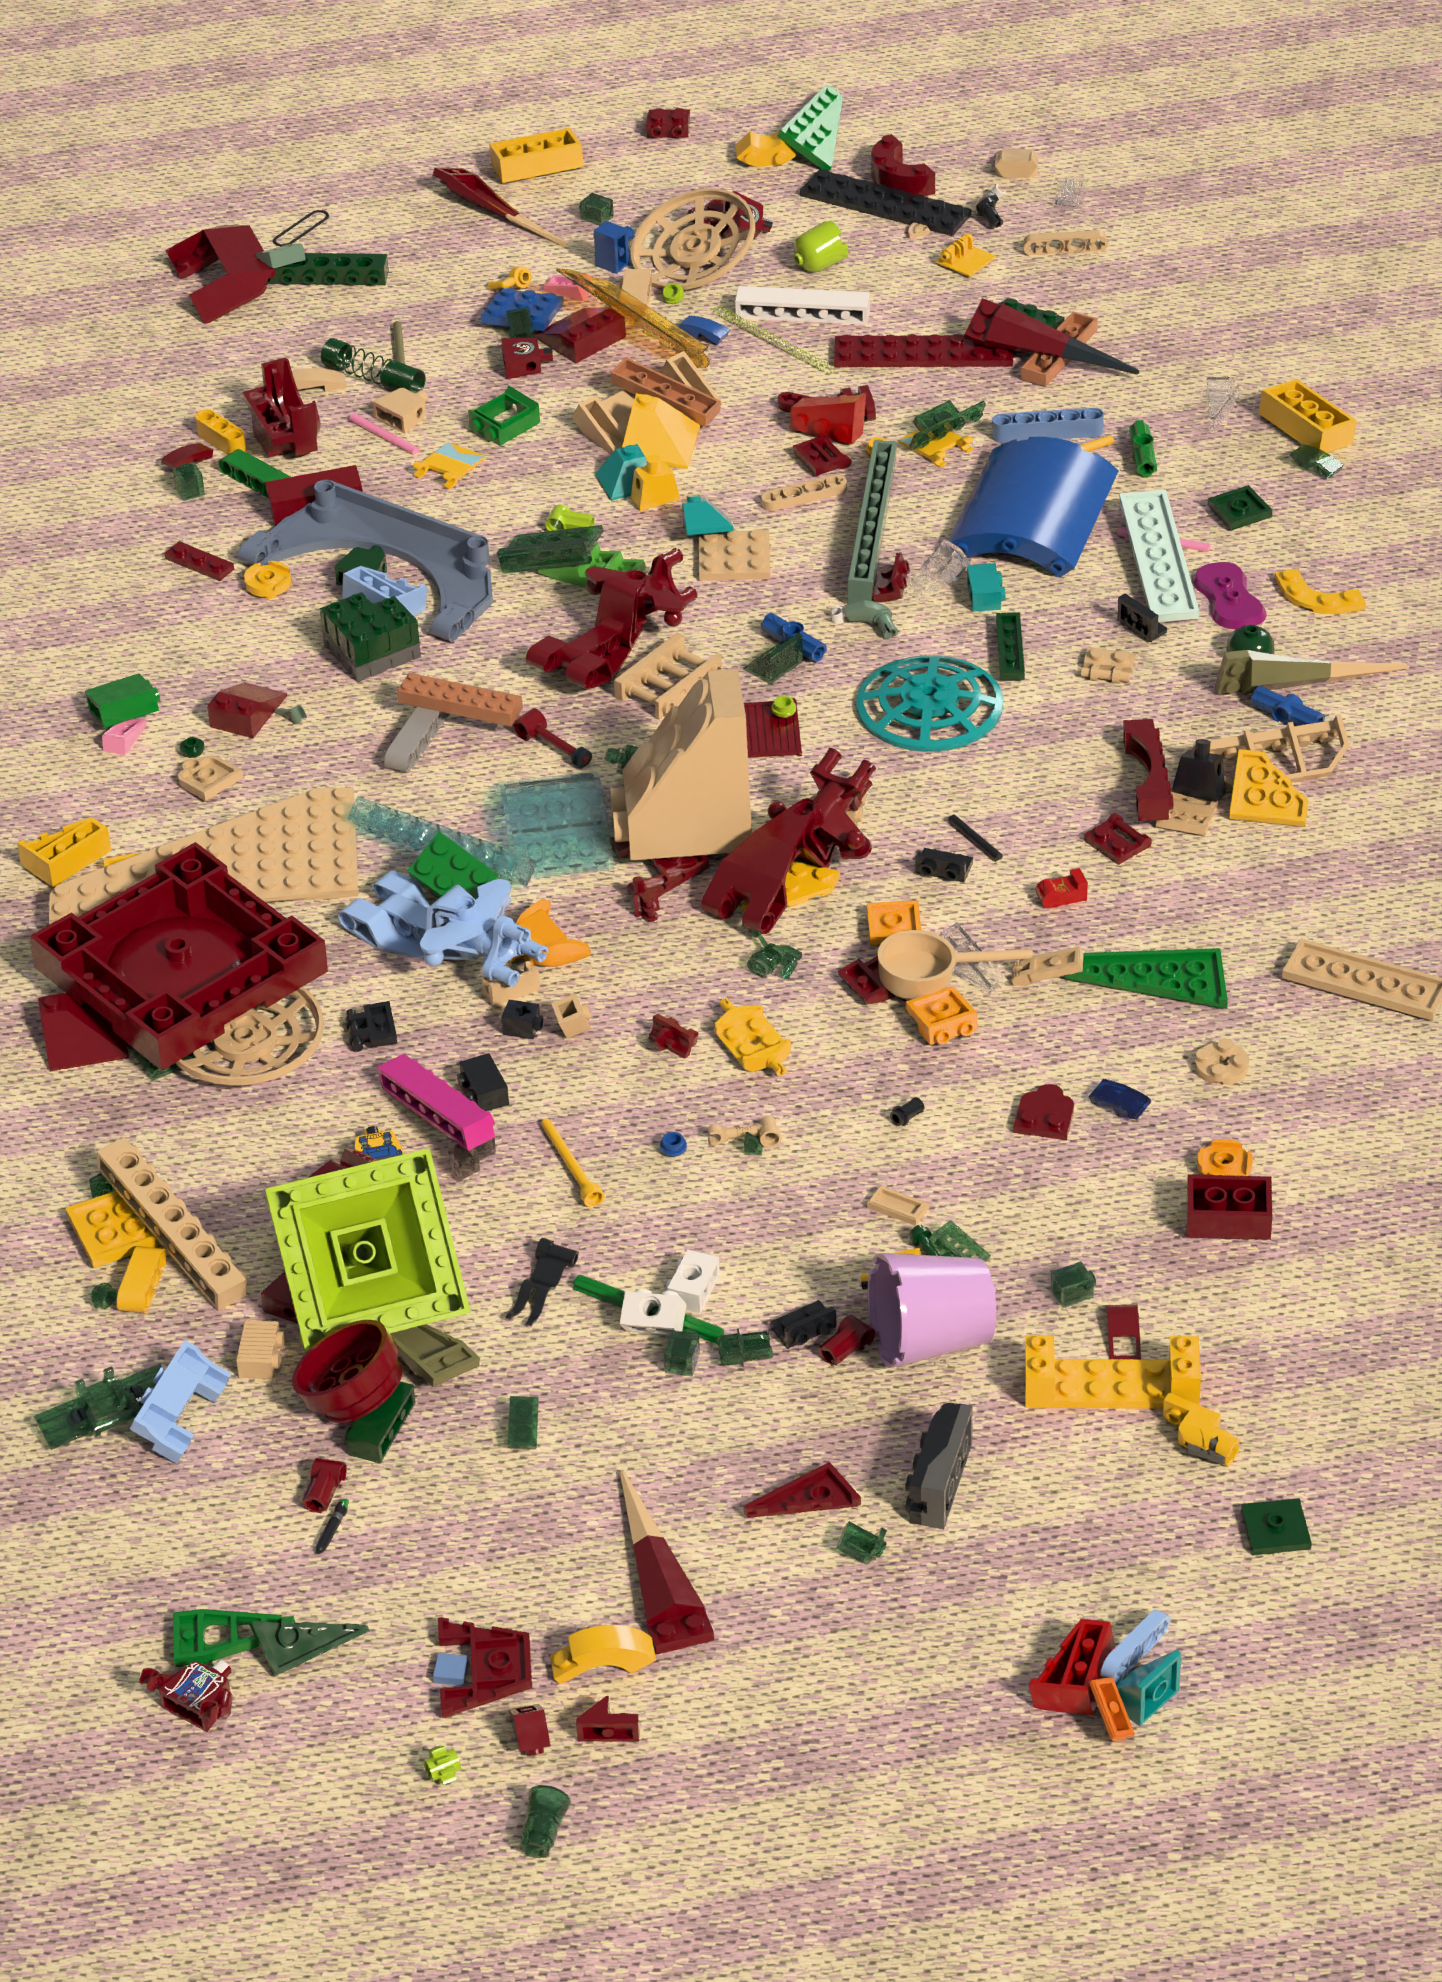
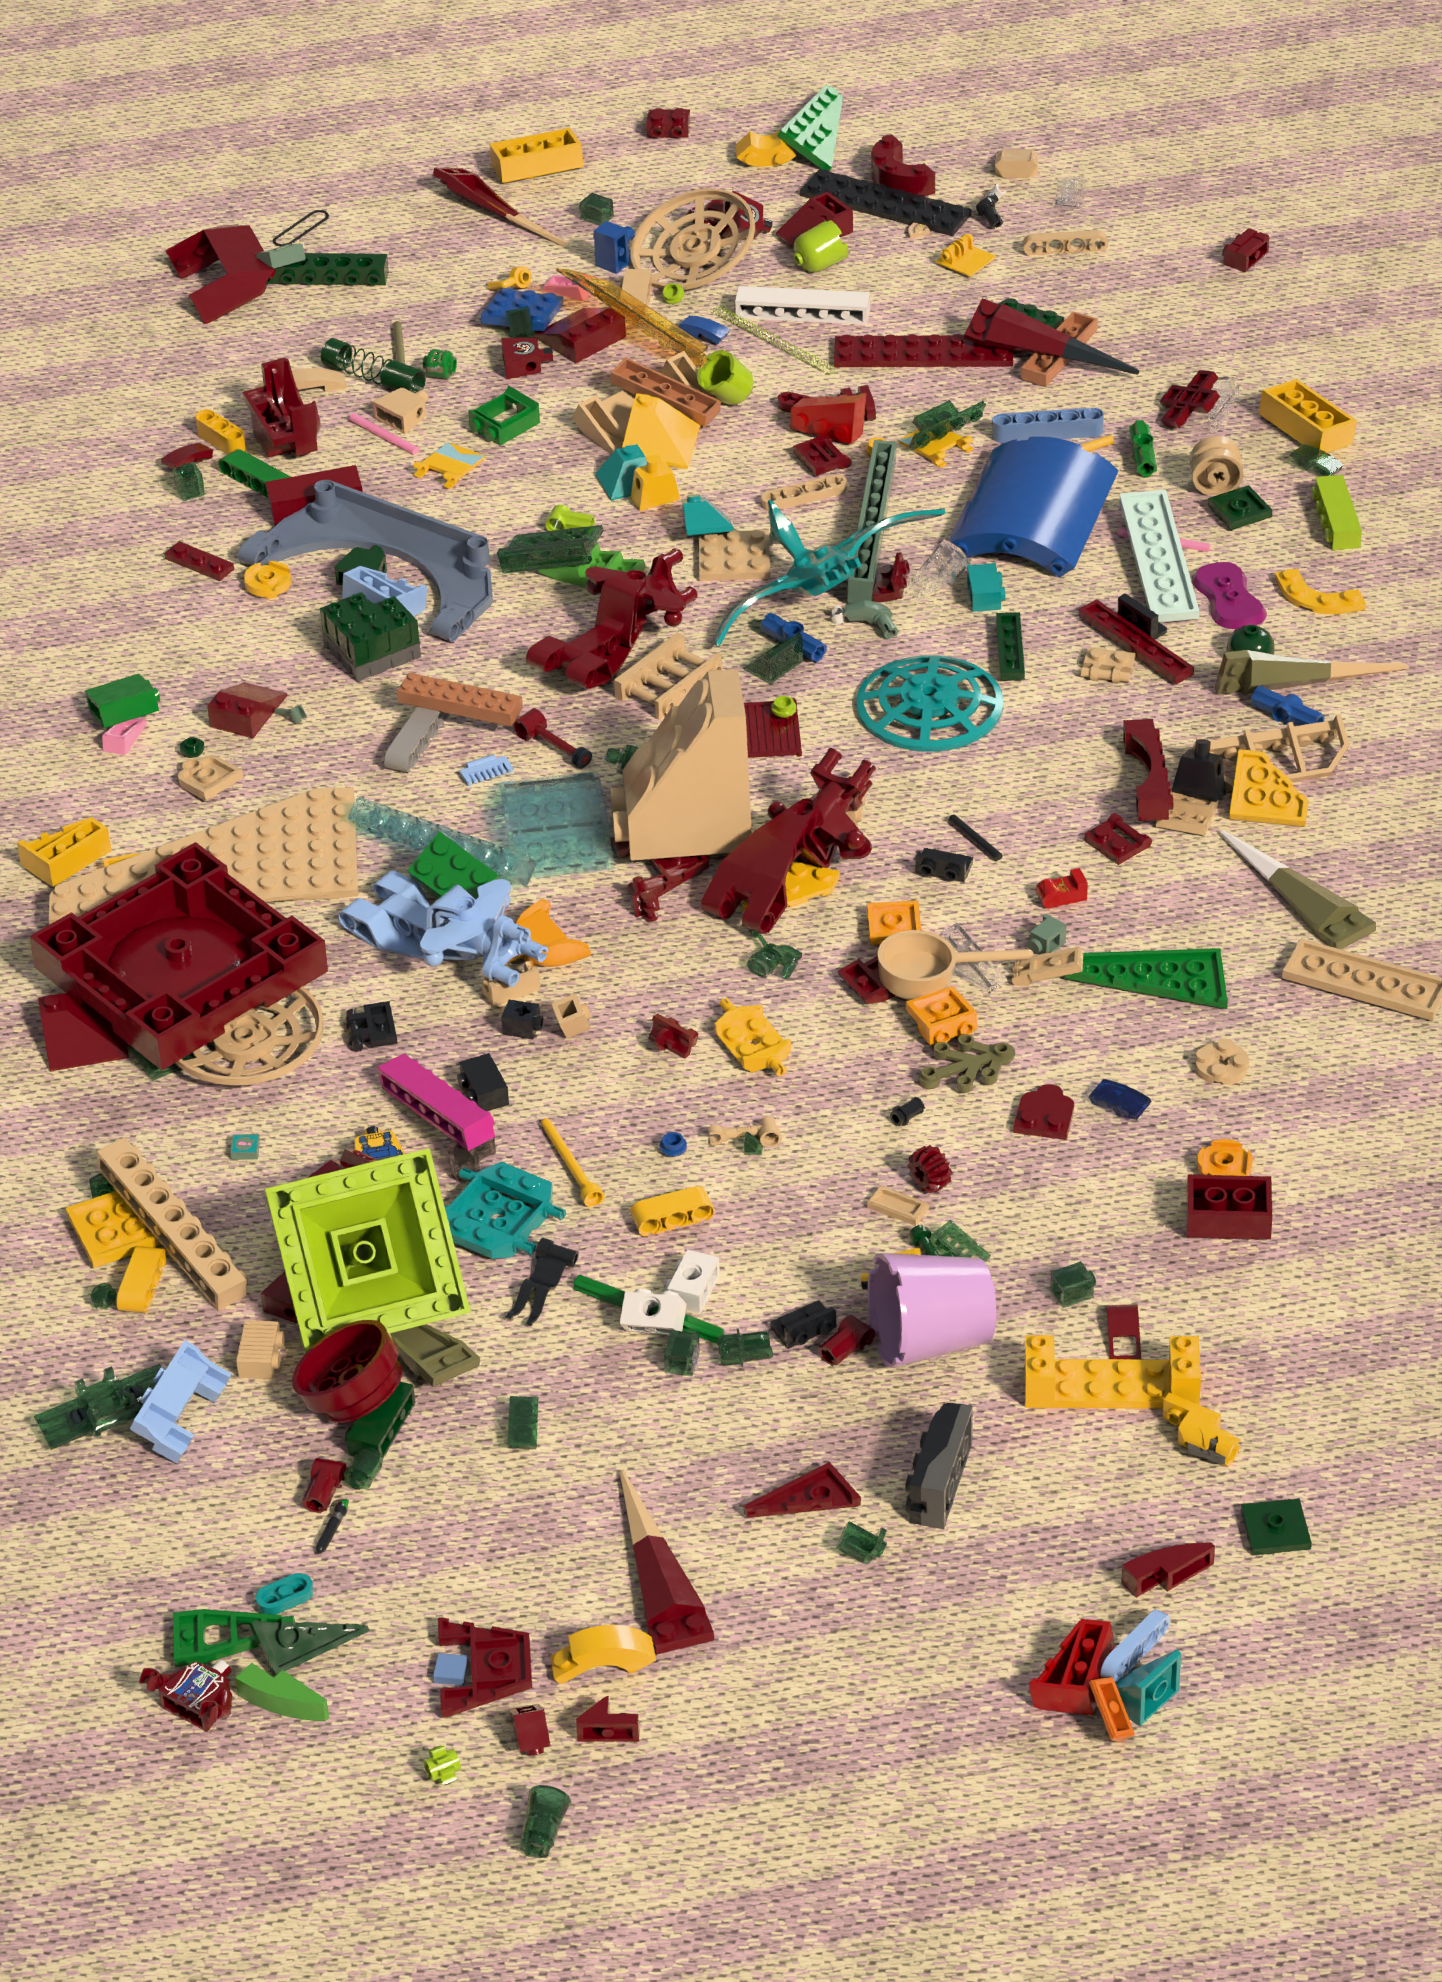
(245, 1146): none -> sand green tile
(281, 1694): none -> bright green slope
(283, 1594): none -> teal plate
(363, 1468): none -> clear green brick
(440, 364): none -> green head
(484, 765): none -> light blue piece
(500, 1237): none -> teal piece
(672, 1210): none -> yellow beam
(725, 378): none -> lime cylinder
(815, 211): none -> dark red slope
(815, 569): none -> teal animal
(929, 1169): none -> dark red gear
(997, 1054): none -> olive plant
(1047, 936): none -> sand green brick
(1136, 641): none -> dark red plate
(1166, 1567): none -> dark red slope
(1189, 399): none -> dark red plate
(1216, 465): none -> tan wheel
(1246, 250): none -> dark red brick
(1324, 912): none -> olive plate
(1336, 512): none -> lime brick

